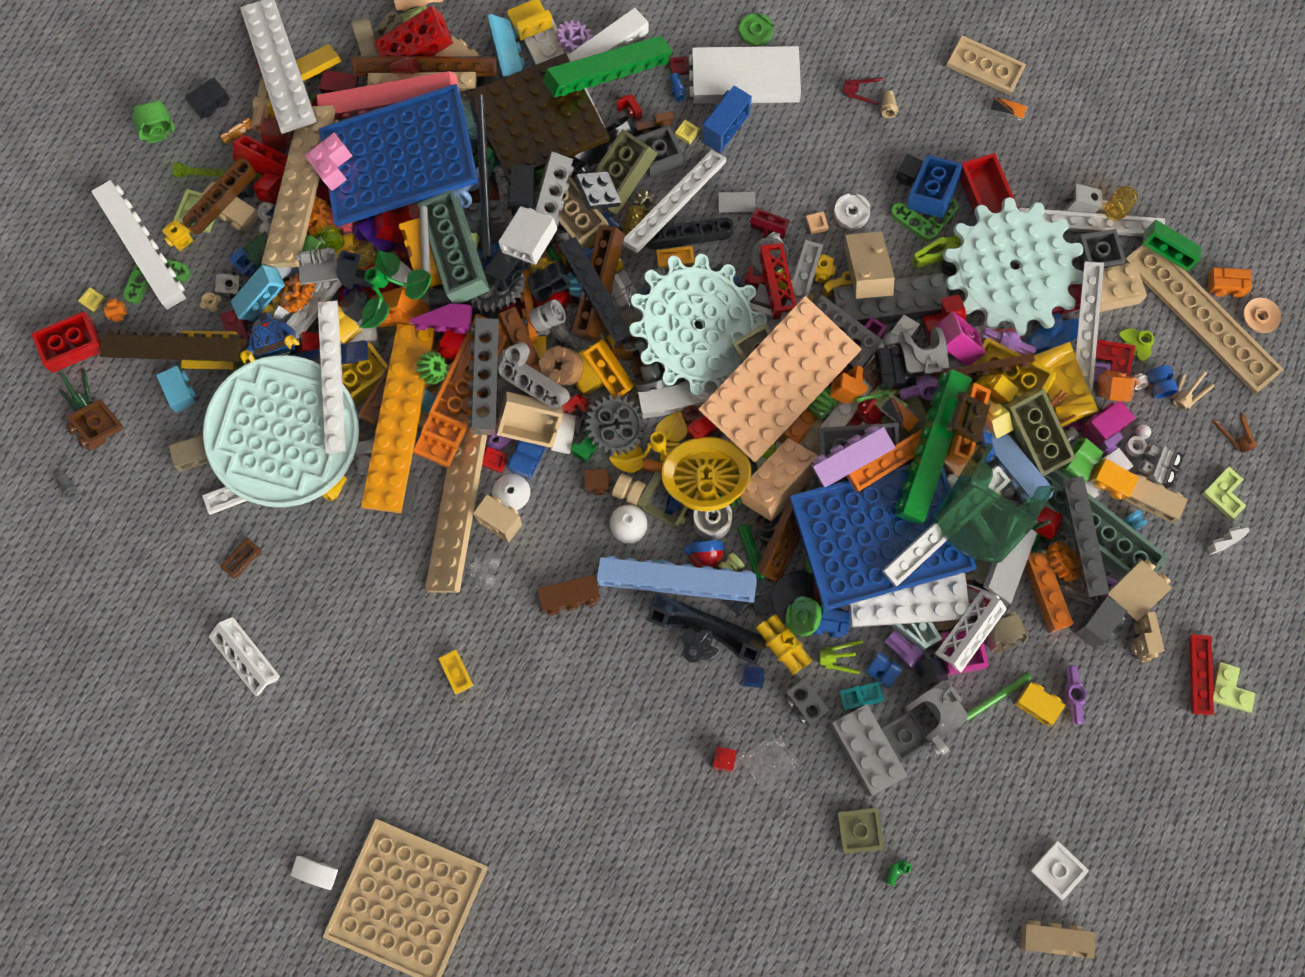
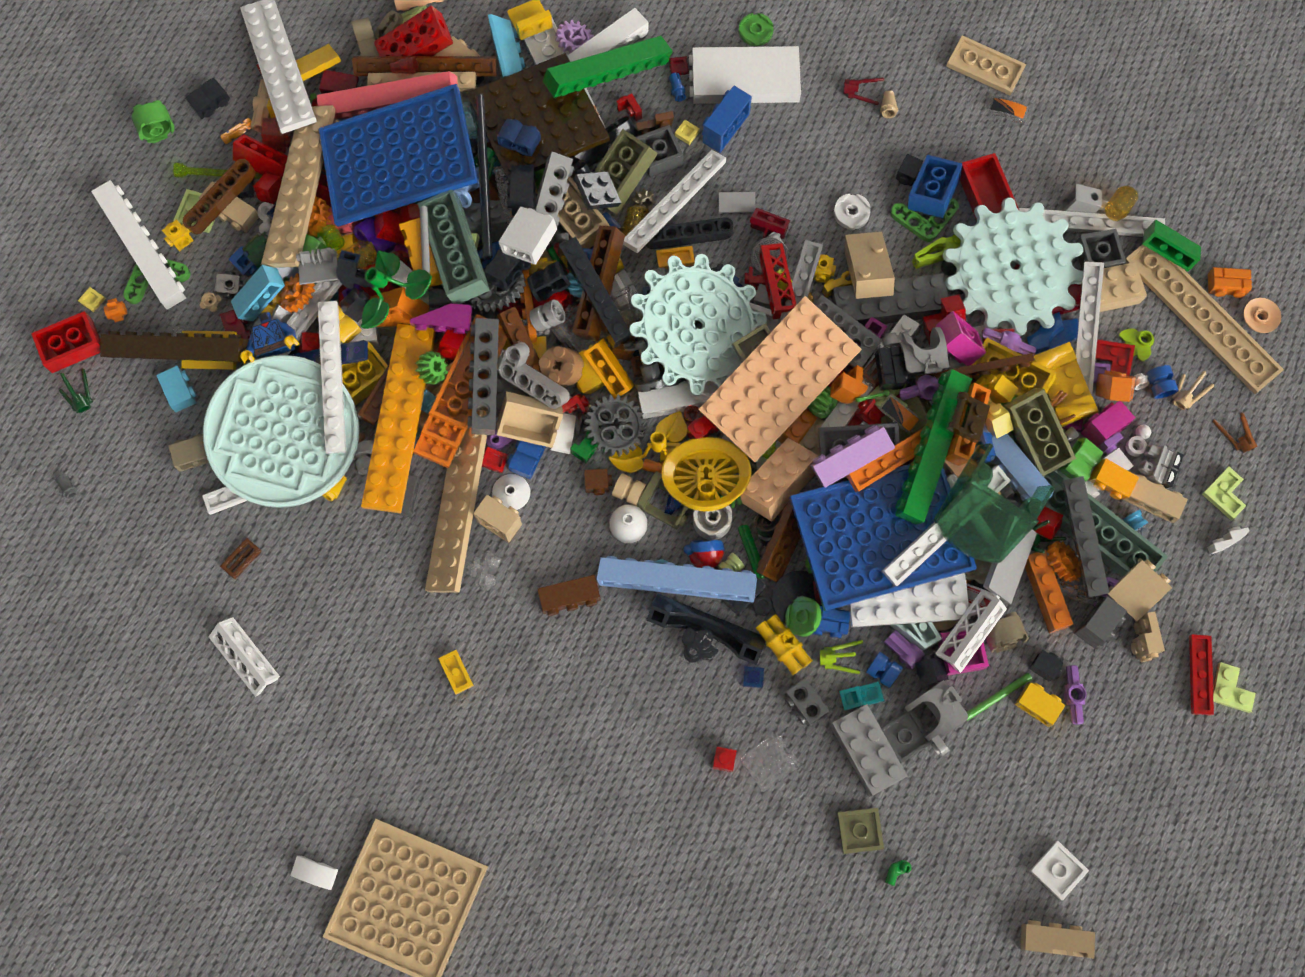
(93, 425): reddish brown plate -> none
(327, 158): bright pink brick -> none
(519, 137): none -> dark blue brick
(817, 223): light nougat plate -> none
(1047, 665): none -> black brick

